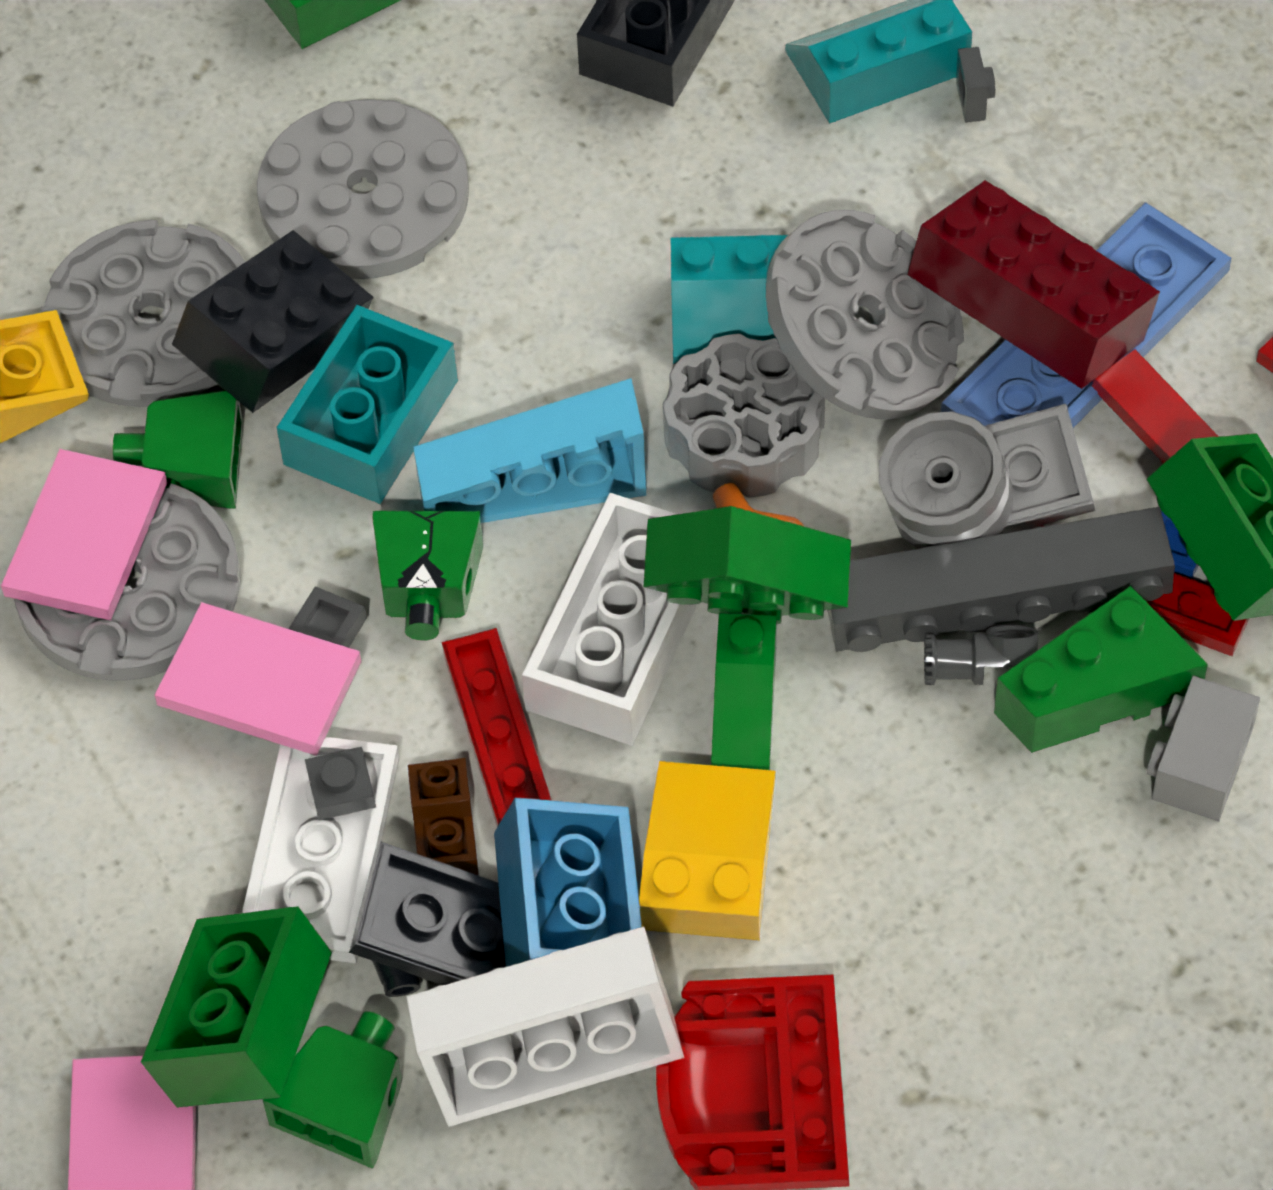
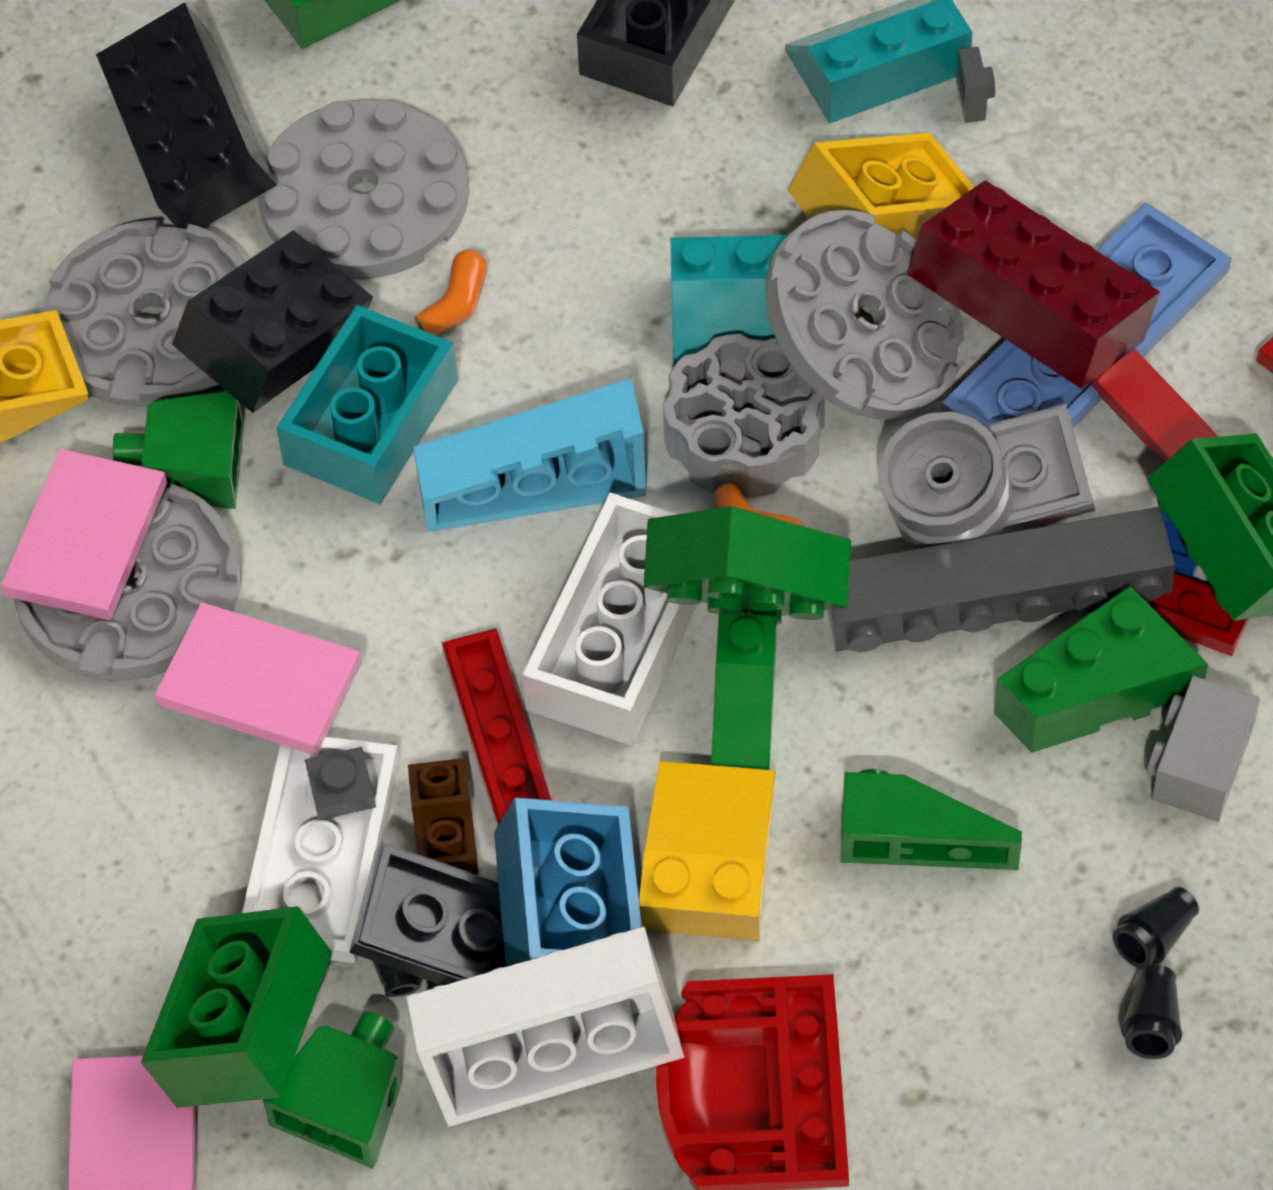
(185, 119): none -> black brick
(329, 618): dark grey plate -> none
(427, 565): green torso -> none
(461, 297): none -> orange arm
(891, 177): none -> yellow slope
(911, 824): none -> green slope
(966, 658): dark grey connector -> none
(1153, 1014): none -> black cone
(1154, 928): none -> black cone

